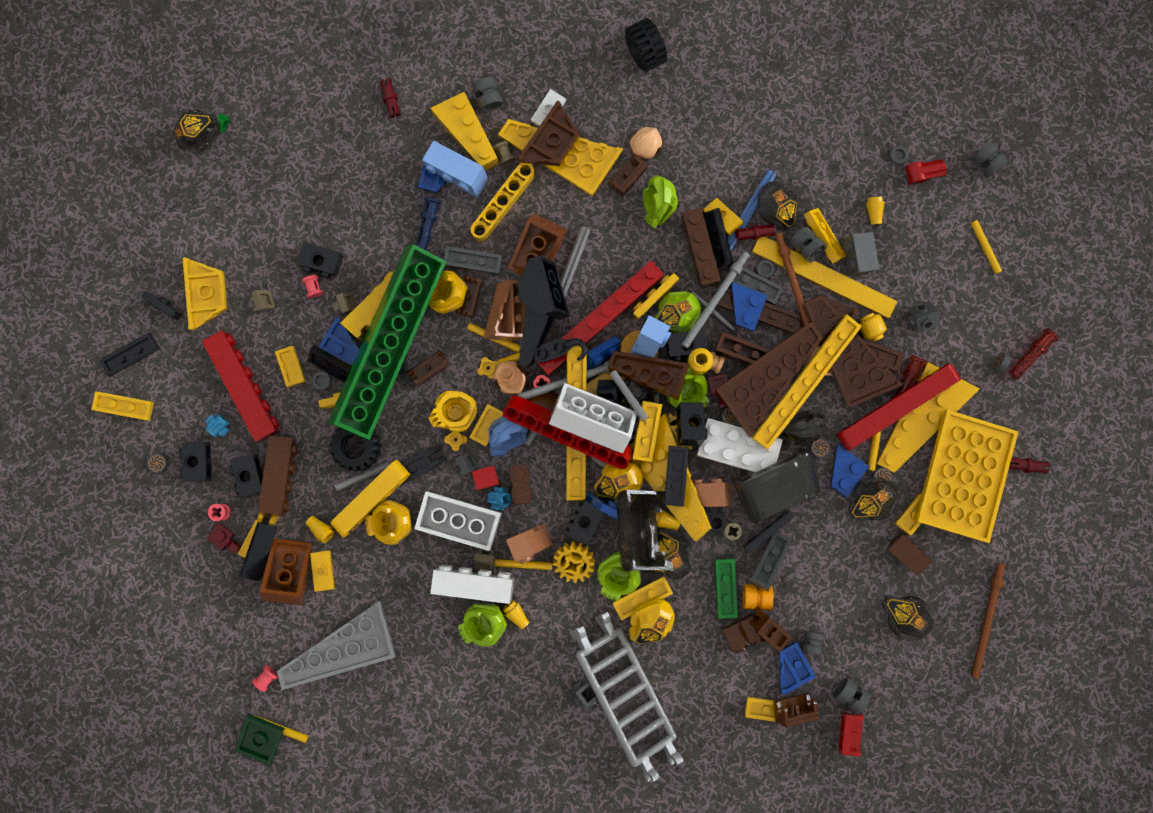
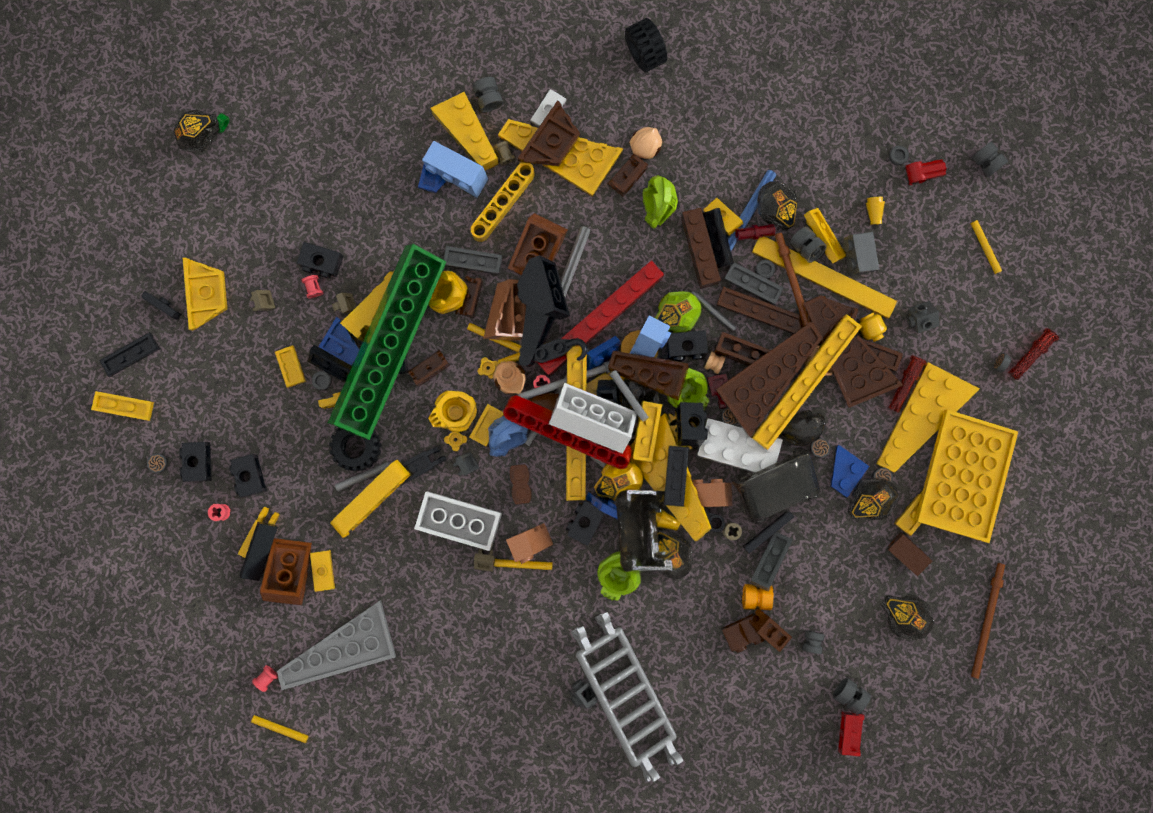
(217, 425): dark azure gear -> none
(222, 538): dark red plate -> none
(241, 386): red brick -> none
(259, 739): dark green tile -> none
(277, 476): reddish brown brick -> none
(320, 529): yellow cone -> none
(389, 522): yellow helmet -> none
(390, 98): dark red pin -> none
(428, 217): dark blue pin -> none
(472, 585): white brick -> none
(482, 624): lime helmet -> none
(485, 478): red panel -> none
(499, 498): dark azure gear -> none
(515, 614): yellow cone -> none
(574, 561): yellow gear -> none
(651, 621): yellow helmet -> none
(655, 295): yellow plate -> none
(655, 590): yellow plate -> none
(701, 355): yellow head -> none
(726, 588): green plate -> none
(735, 269): light grey bar -> none
(747, 306): blue wing -> none
(759, 708): yellow plate -> none
(793, 668): blue wing -> none
(795, 710): reddish brown hinge -> none
(874, 451): yellow bar -> none
(899, 406): red beam -> none
(1029, 465): dark red pin -> none

